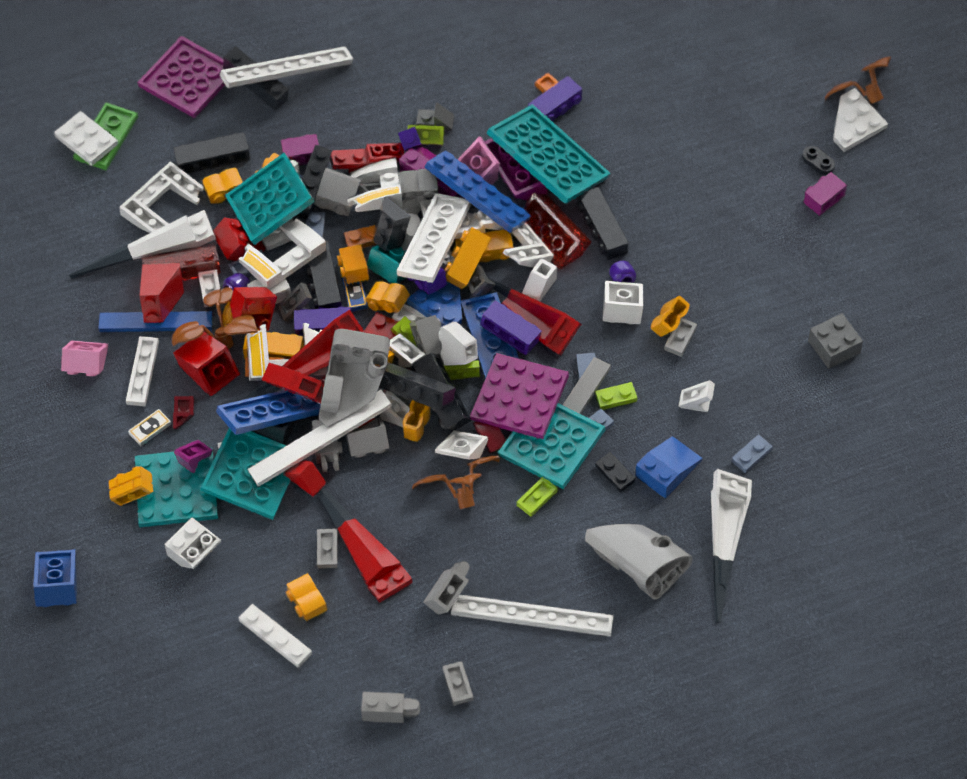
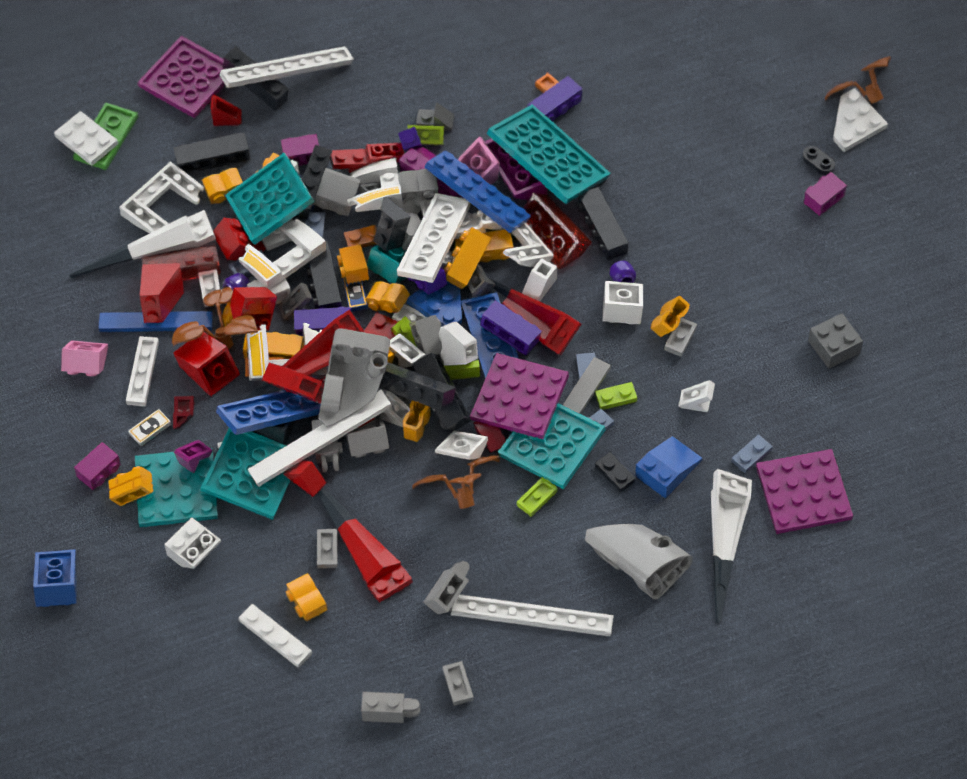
(97, 466): none -> magenta brick
(224, 112): none -> red slope
(804, 491): none -> magenta plate

